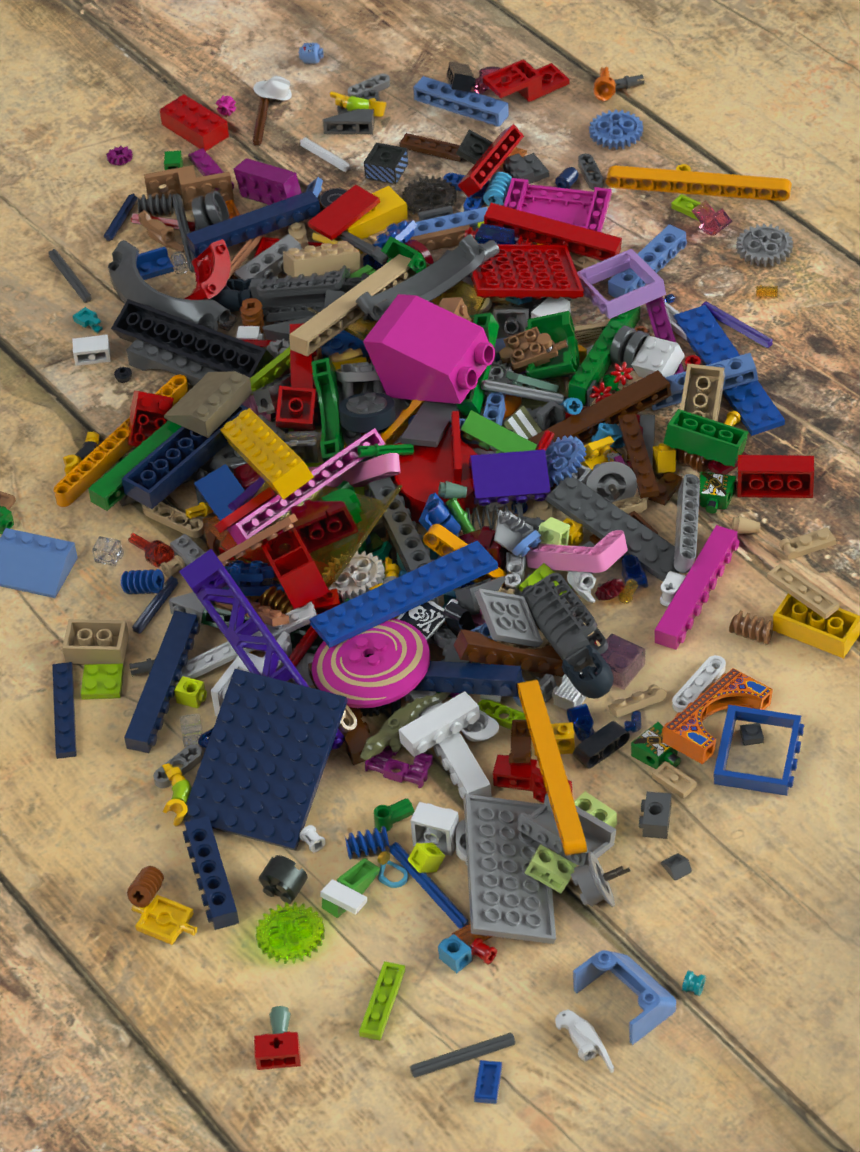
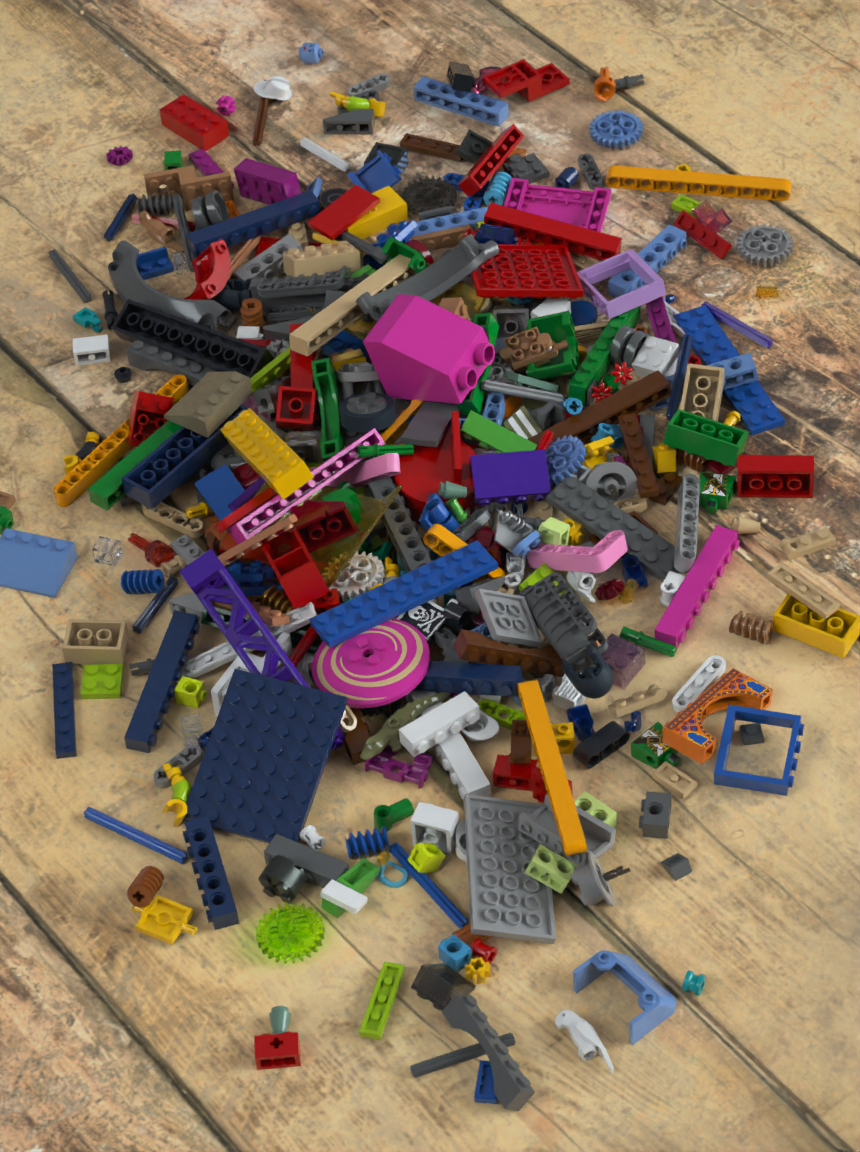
(110, 311): none -> black pin
(136, 835): none -> blue axle
(318, 865): none -> dark grey brick
(376, 174): none -> blue panel
(440, 984): none -> clear smoke slope
(472, 524): none -> dark grey beam
(477, 970): none -> yellow gear
(509, 1082): none -> dark grey arch
(583, 312): none -> blue tile
(647, 641): none -> green axle
(679, 376): none -> dark blue axle
(702, 234): none -> red plate

